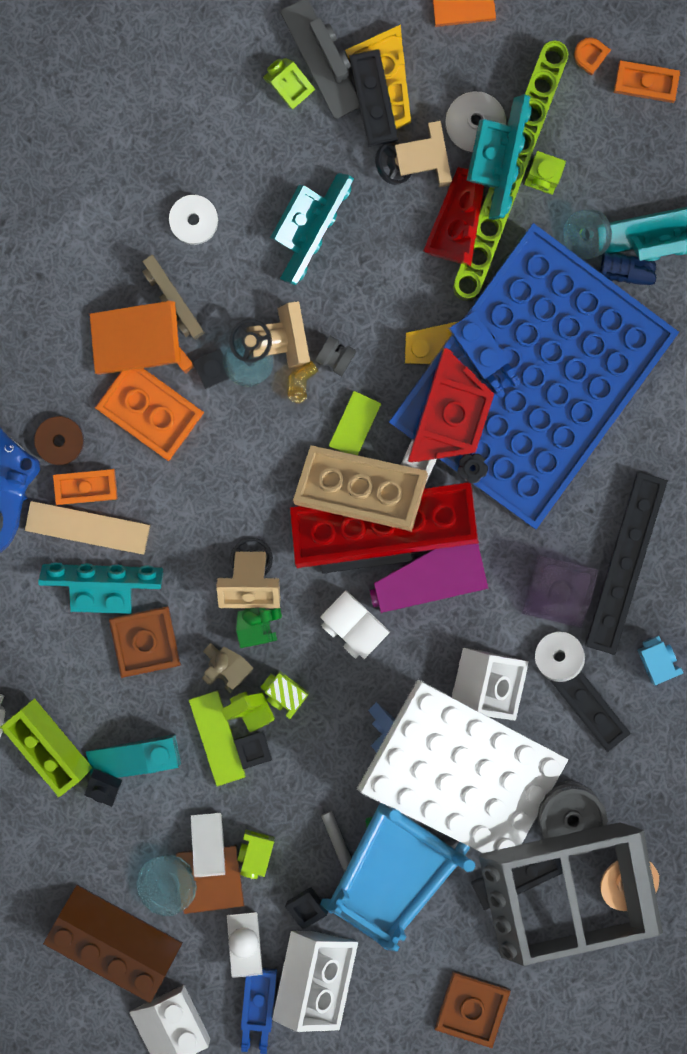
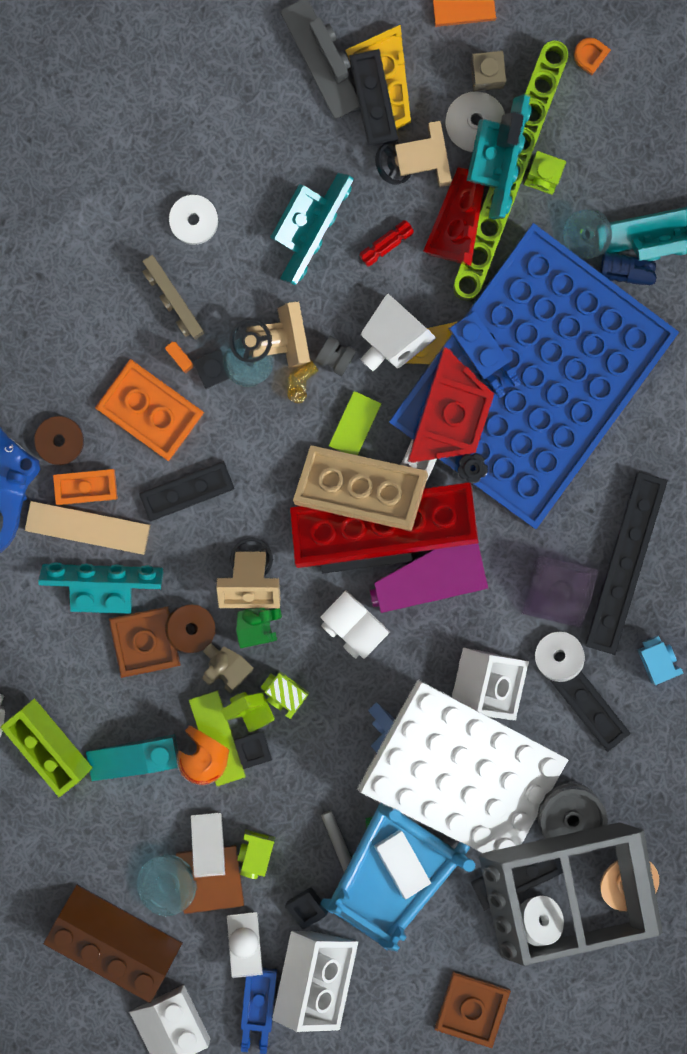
(103, 787): black plate -> none
(135, 337): orange tile -> none
(176, 628): none -> reddish brown piece
(187, 491): none -> black tile
(206, 763): none -> orange helmet
(288, 82): lime bracket -> none
(386, 243): none -> red axle
(394, 335): none -> white torso
(402, 864): none -> white tile
(488, 71): none -> dark tan brick
(510, 130): none -> black tile
(551, 919): none -> white piece
(646, 81): orange plate -> none

